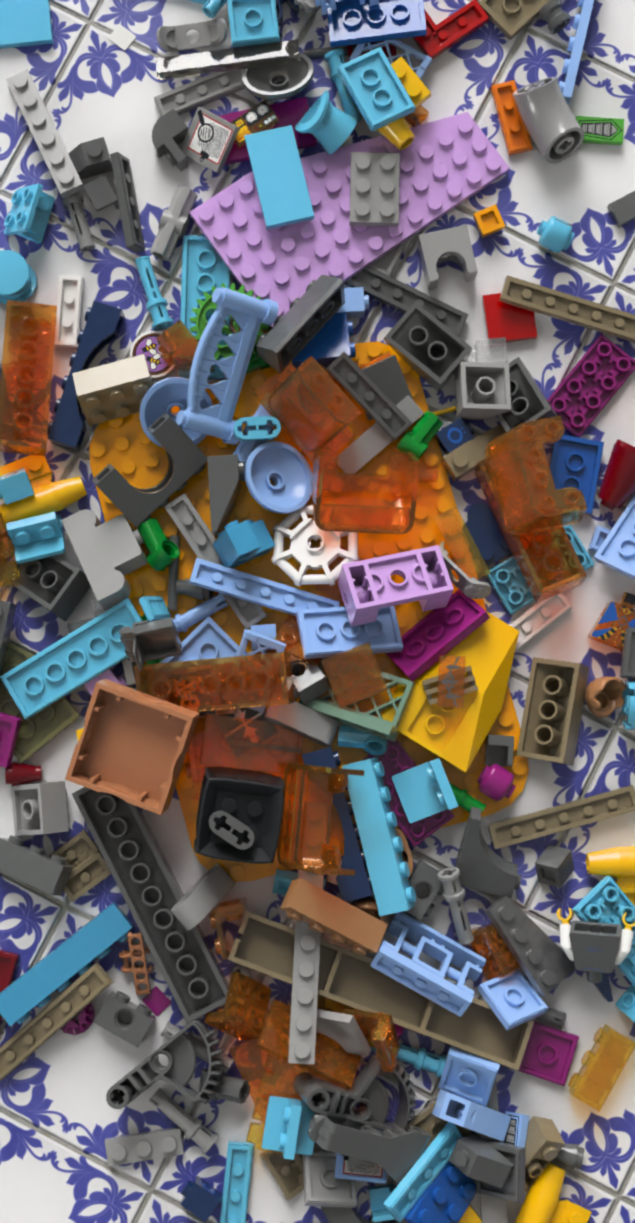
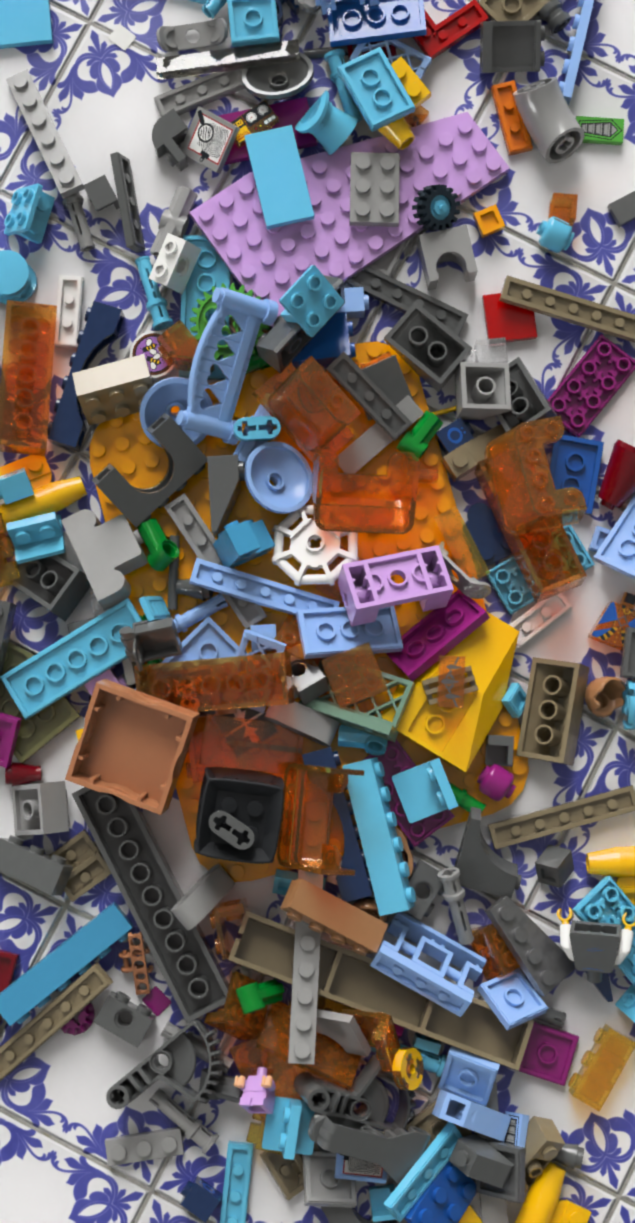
(91, 158): dark grey slope -> none
(175, 263): none -> white brick
(257, 996): none -> green piece
(257, 1092): none -> lavender piece
(310, 301): none -> medium azure bracket
(407, 1068): none -> piece
(426, 1044): none -> medium azure tile
(436, 207): none -> black wheel
(511, 46): none -> dark grey panel
(514, 700): none -> medium azure tile
(563, 207): none -> clear orange panel

